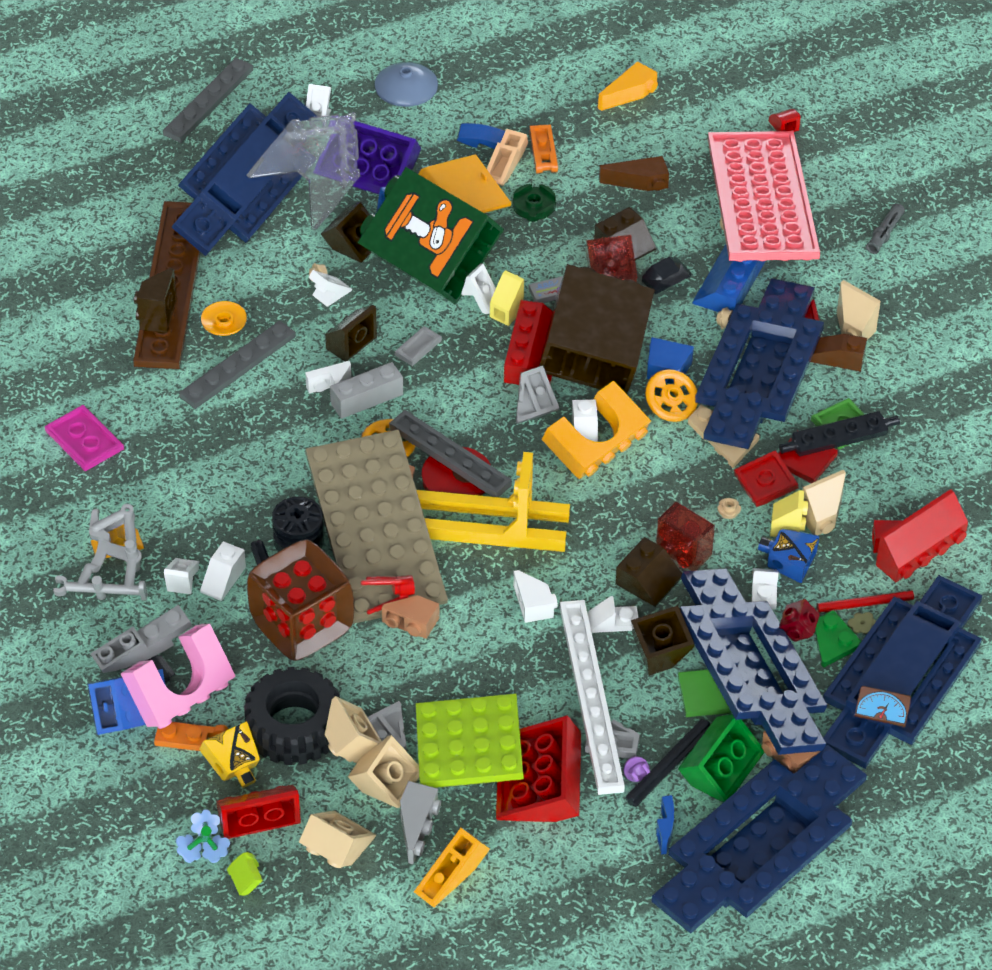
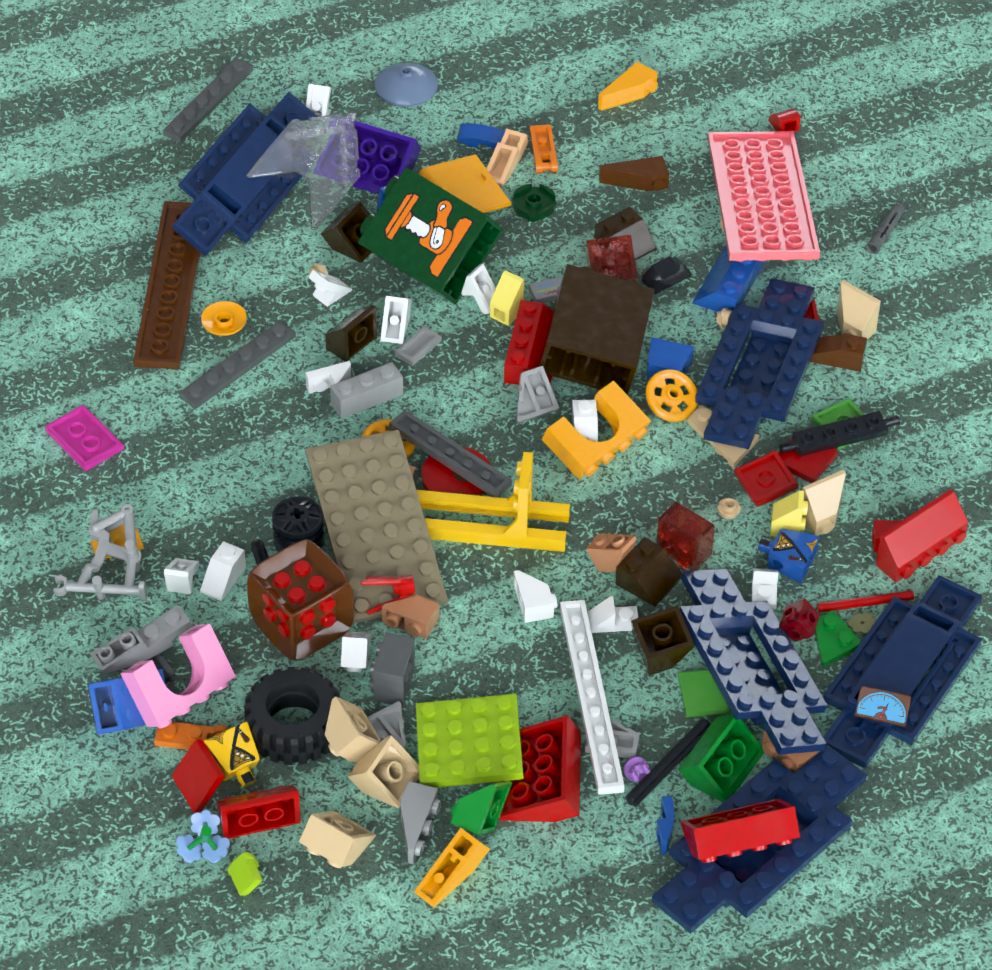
(156, 301): dark brown slope -> none
(198, 776): none -> red tile
(355, 650): none -> white slope
(393, 668): none -> dark grey brick
(395, 319): none -> white slope
(481, 809): none -> green slope
(610, 550): none -> nougat slope
(741, 829): none -> slope

